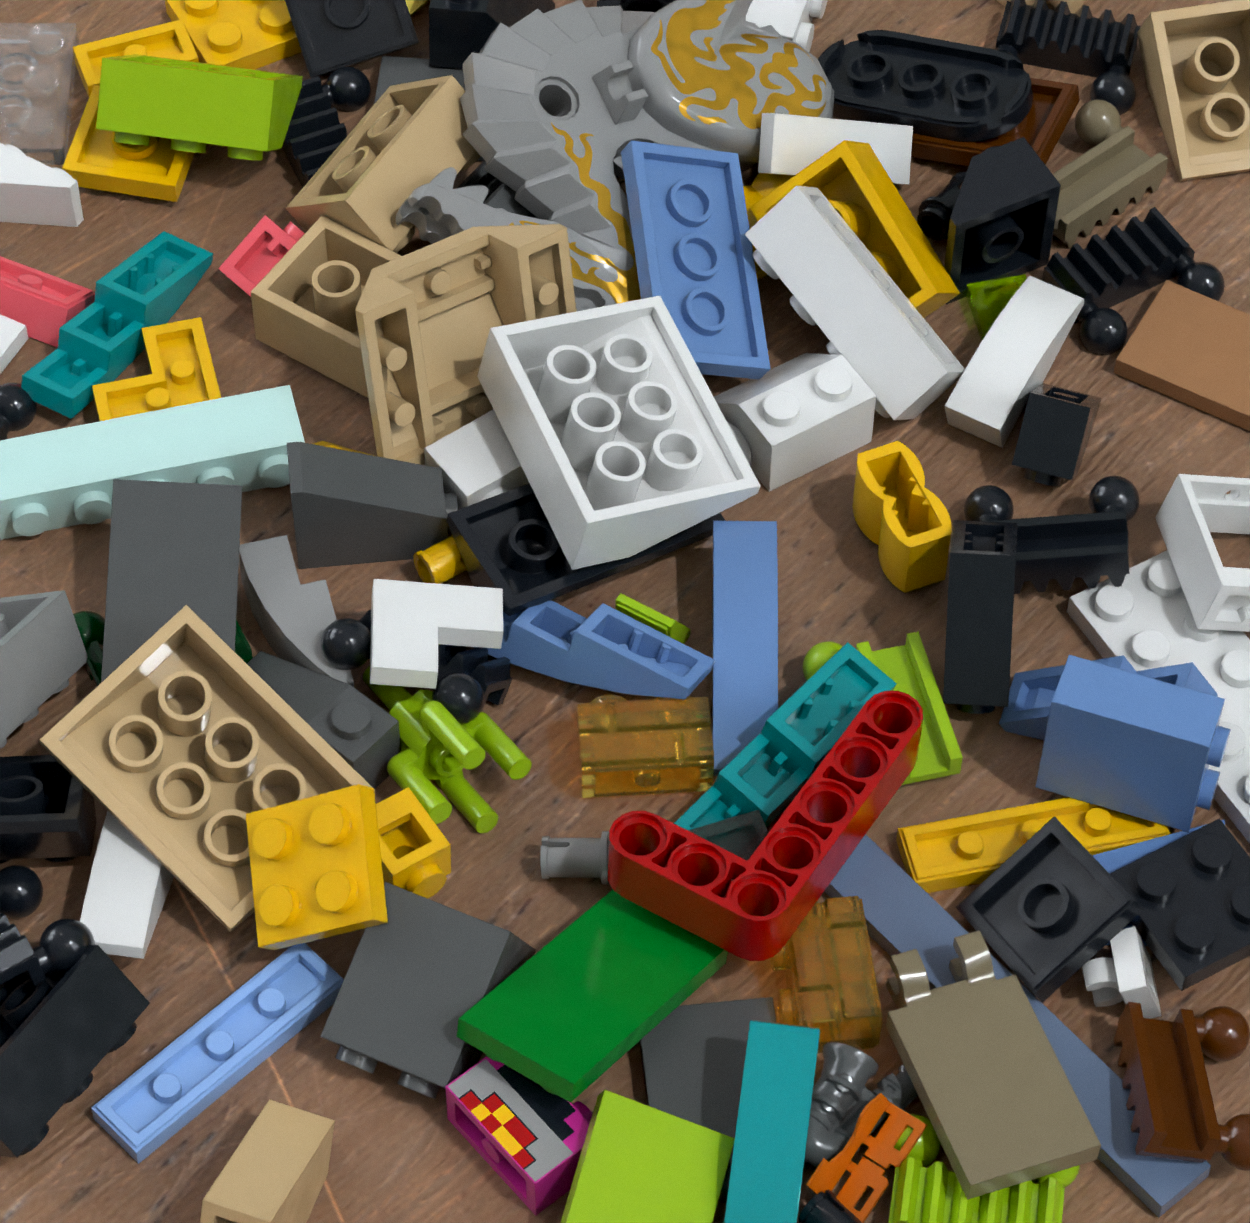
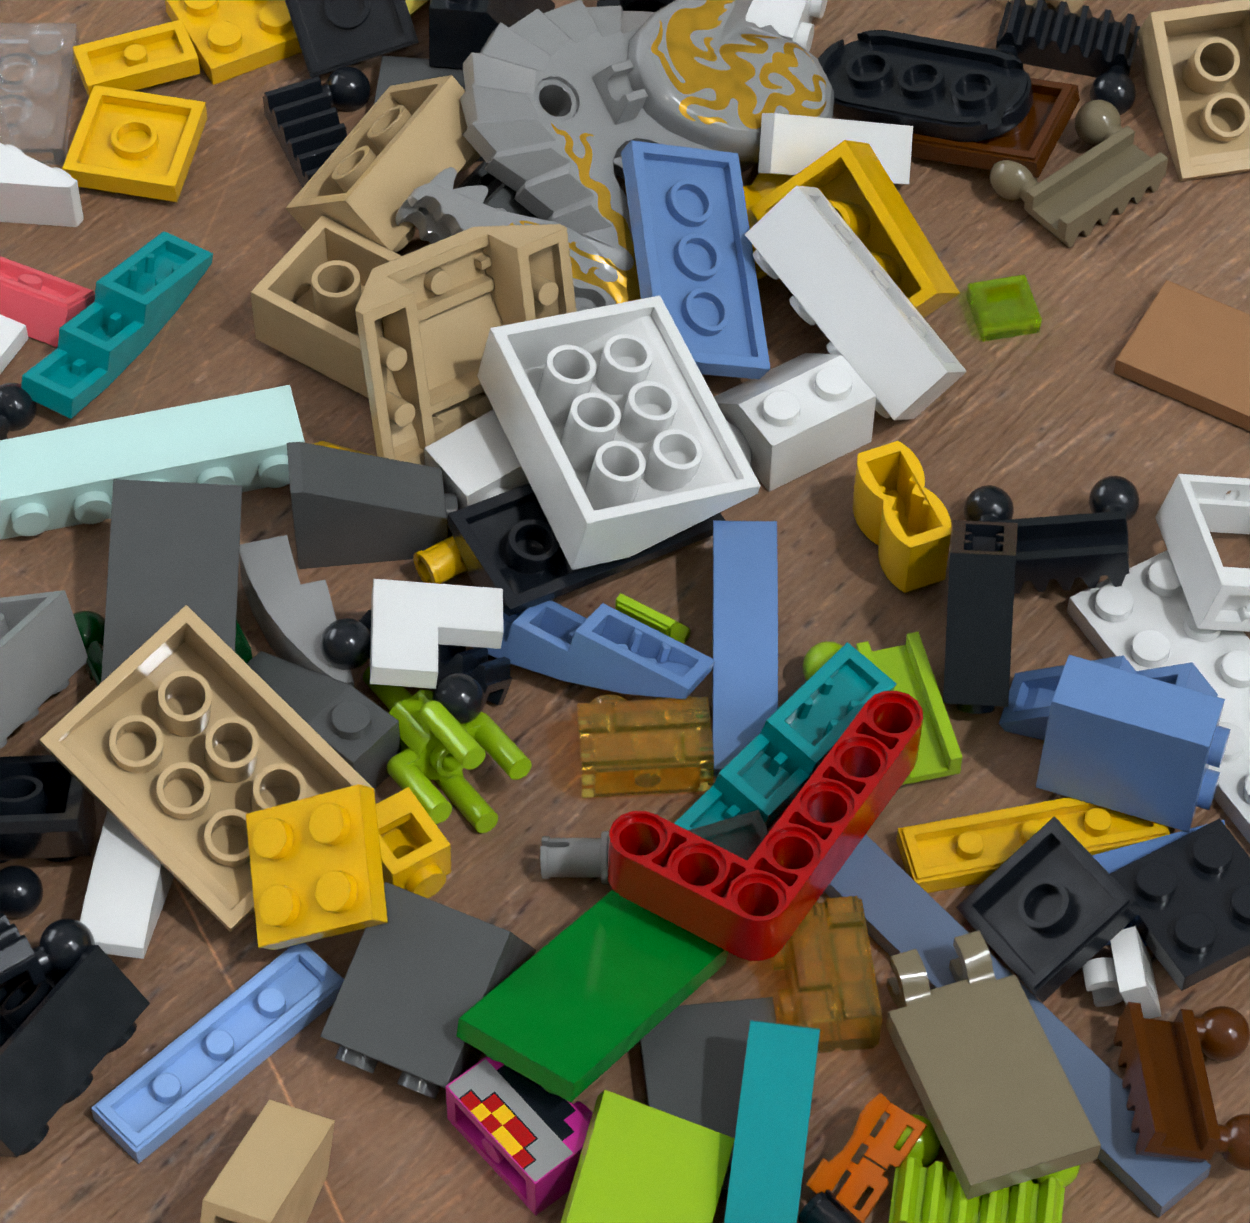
(179, 373): yellow plate -> none
(196, 104): lime slope -> none
(259, 253): coral bracket -> none
(842, 1096): dark grey piece -> none
(936, 211): black pin -> none
(1001, 216): black slope -> none
(1012, 360): white slope -> none
(1055, 433): black slope -> none
(1122, 268): black gear -> none

